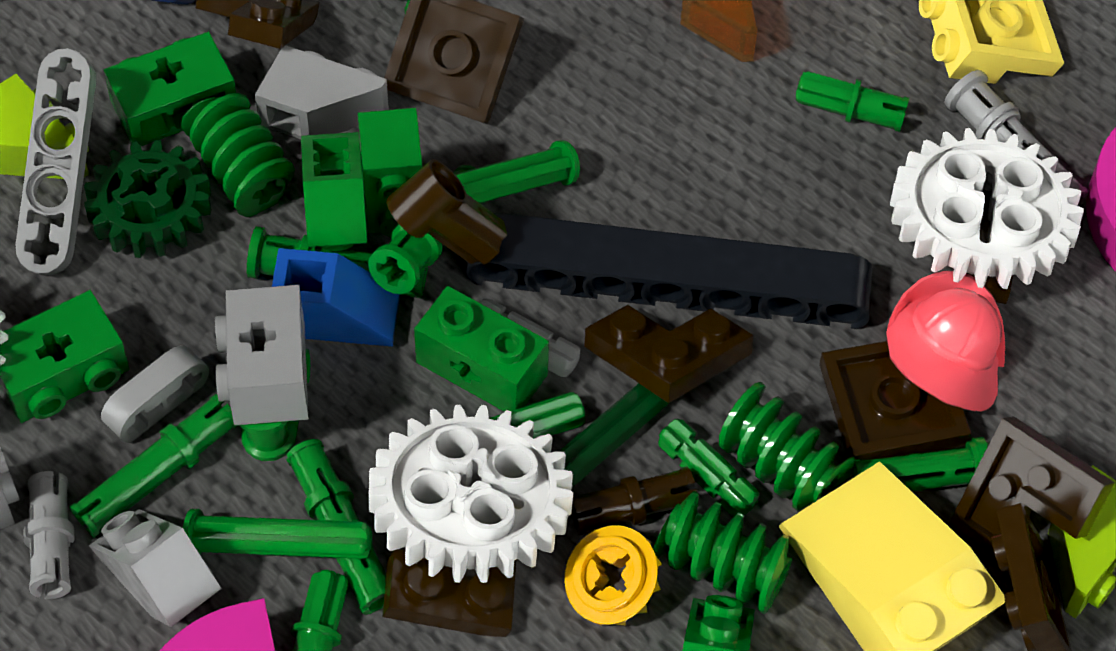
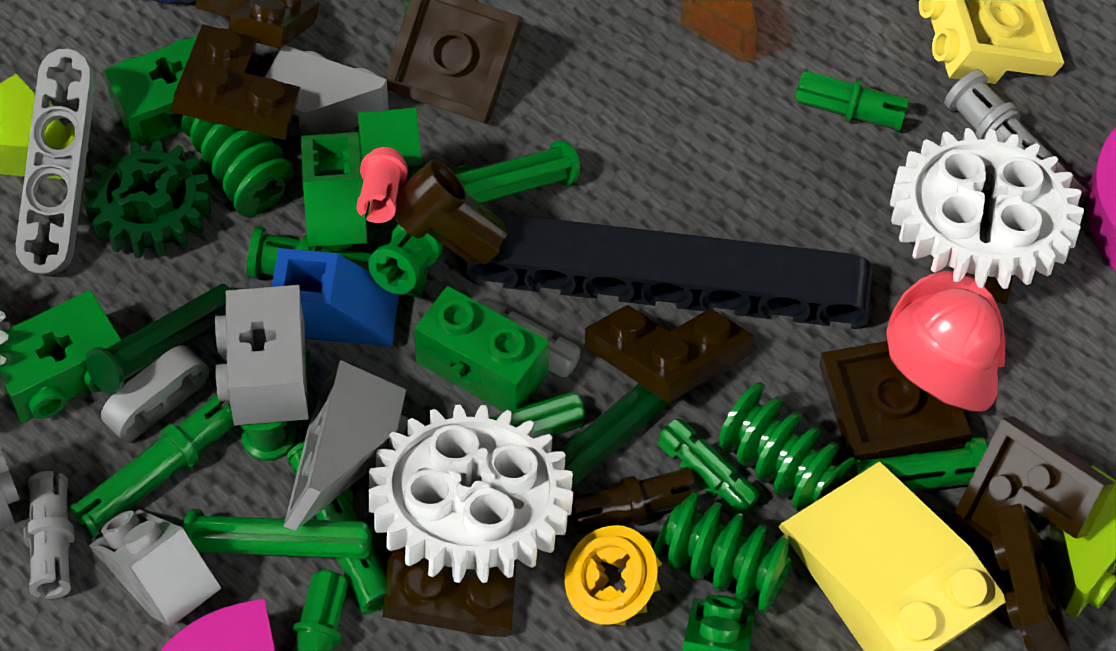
(137, 351): none -> dark green axle
(221, 90): none -> dark brown plate
(342, 438): none -> light grey slope
(382, 176): none -> coral pin

